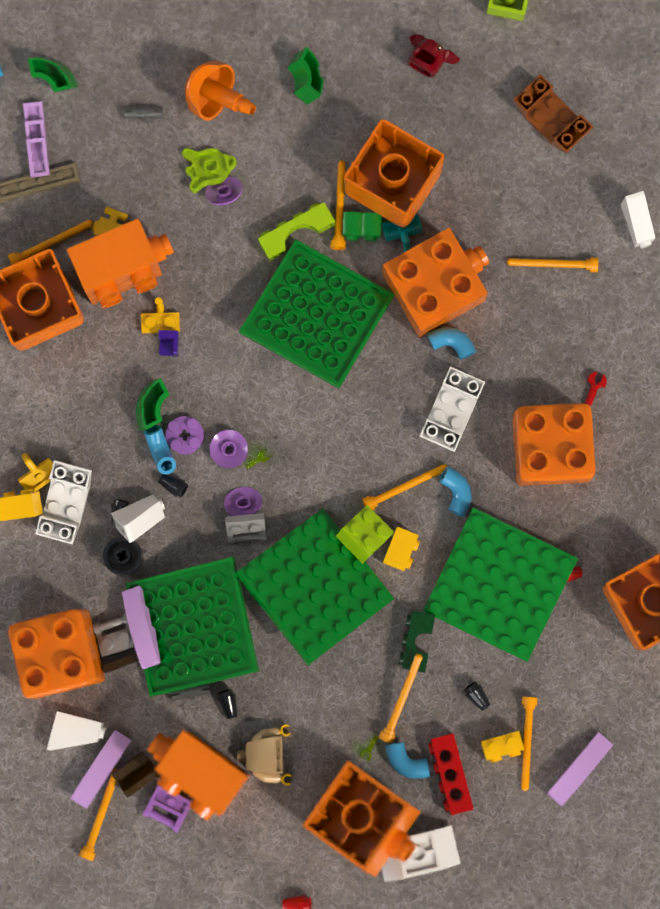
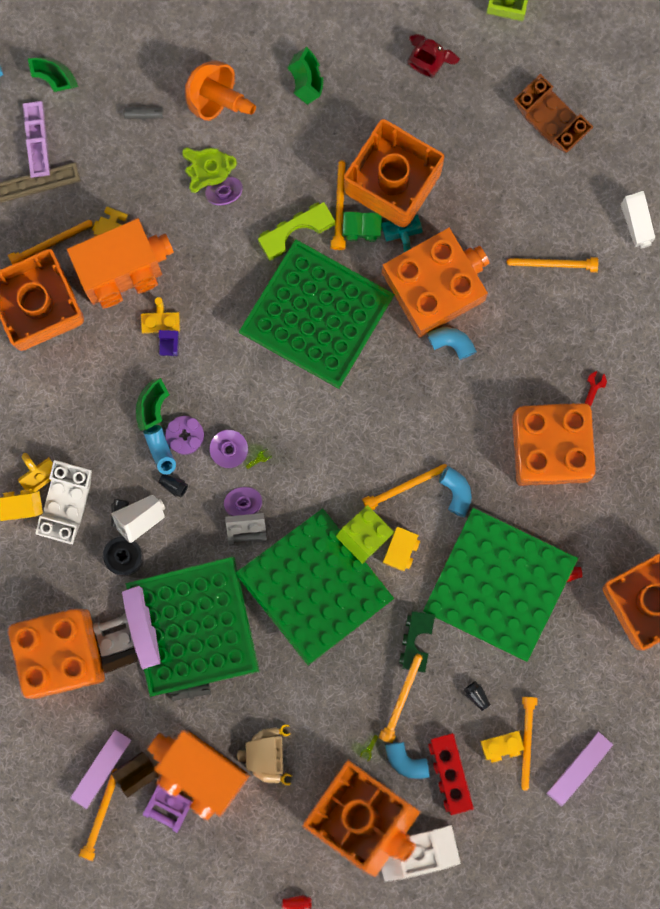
(74, 731): white slope -> none
(227, 701): black cone -> none
(452, 409): white slope -> none

